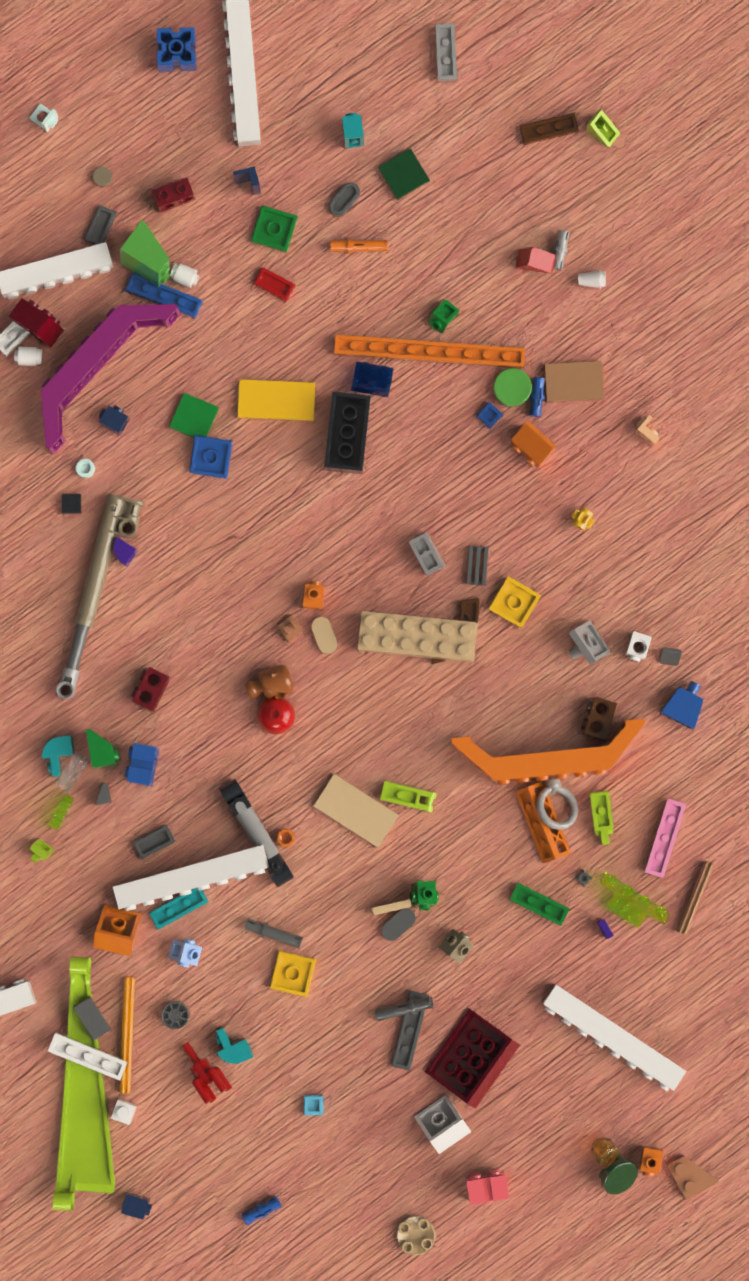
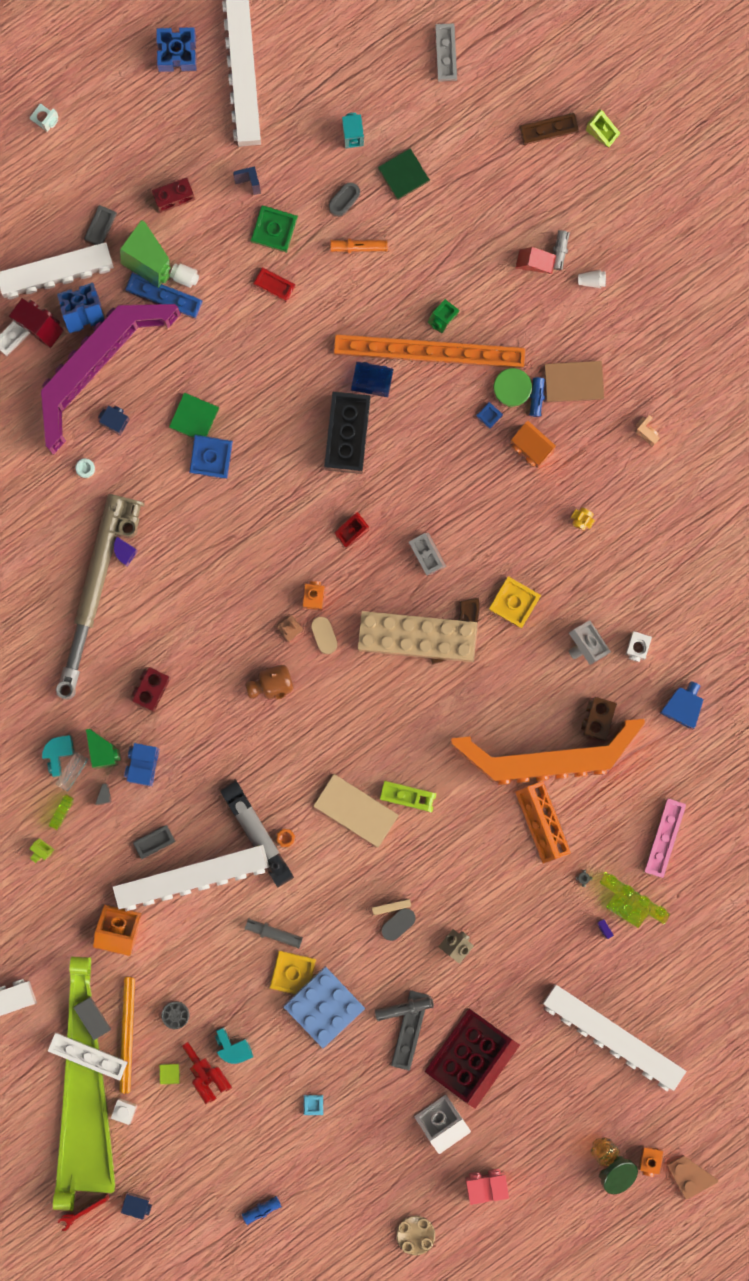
(28, 356): white brick -> none
(69, 1218): none -> red flag
(71, 504): black tile -> none
(81, 307): none -> blue brick
(102, 176): dark tan tile -> none
(169, 1074): none -> lime tile
(178, 908): teal tile -> none
(189, 952): light blue brick -> none
(276, 400): yellow tile -> none
(276, 715): red cylinder -> none
(324, 1007): none -> medium blue plate
(352, 530): none -> red slope
(424, 895): green brick -> none
(478, 549): dark grey tile -> none
(539, 904): green plate -> none
(553, 787): light grey piece -> none
(602, 815): lime hinge -> none
(670, 656): dark grey slope -> none
(695, 898): medium nougat axle -> none

